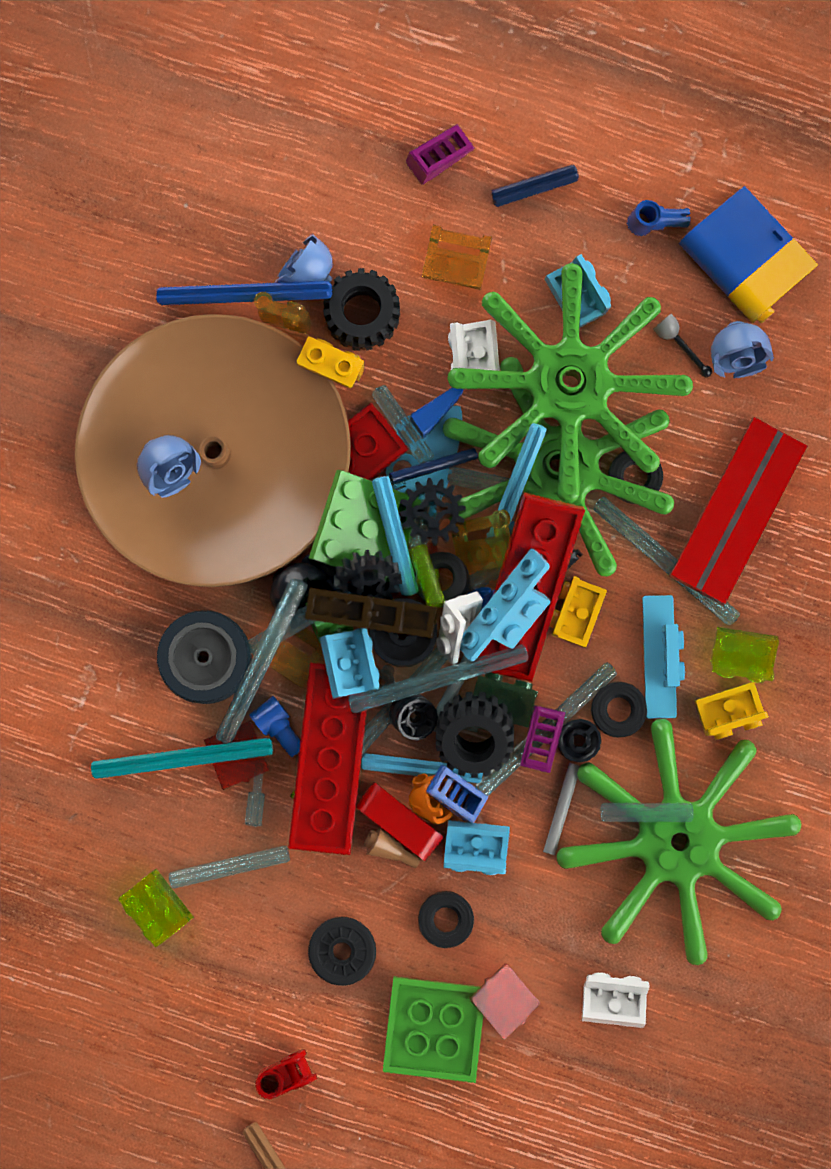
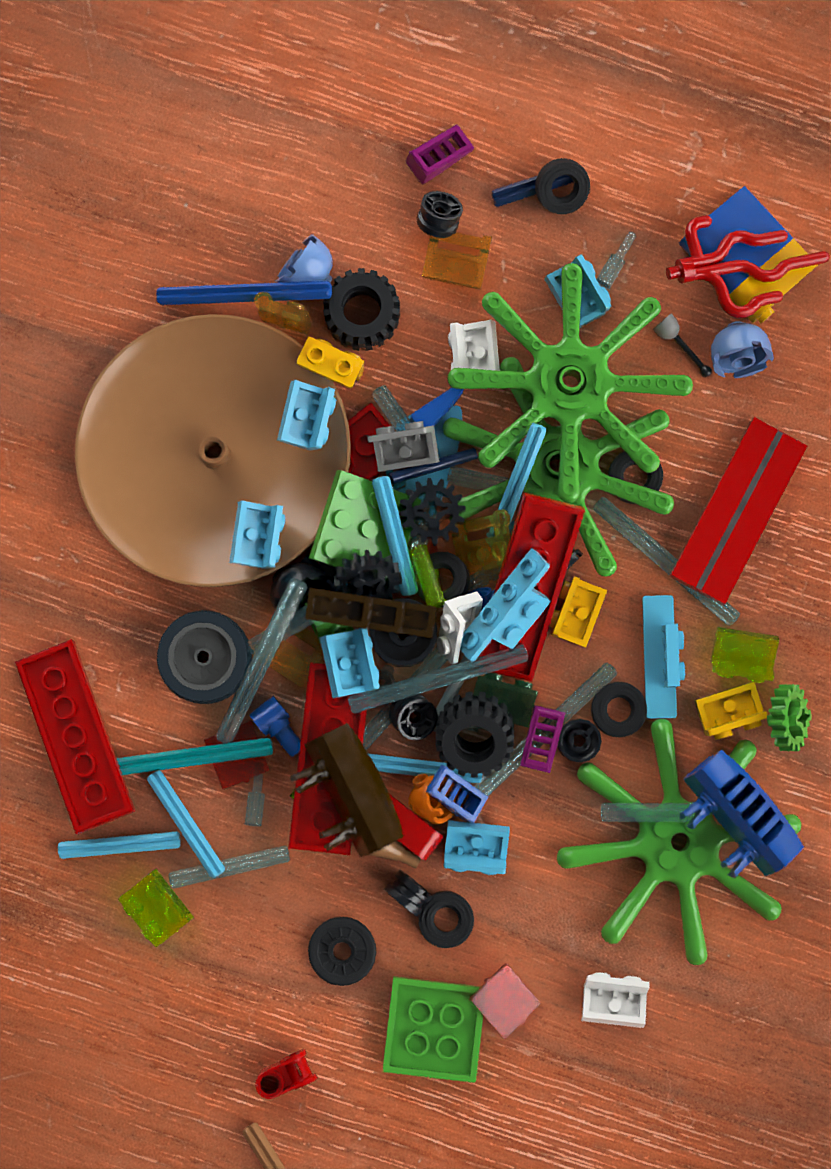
(75, 737): none -> red tile
(119, 845): none -> medium azure axle
(167, 465): medium blue cylinder -> none
(186, 824): none -> medium azure axle
(257, 535): none -> medium azure bracket
(306, 415): none -> medium azure bracket
(354, 789): none -> dark brown piece
(405, 448): none -> light grey bracket
(408, 892): none -> black wheel
(439, 214): none -> black wheel
(553, 170): none -> black tyre
(561, 809): light grey bar -> none
(615, 263): none -> clear light blue axle
(657, 217): blue pin -> none
(704, 266): none -> red plant
(744, 813): none -> blue piece
(789, 717): none -> bright green gear

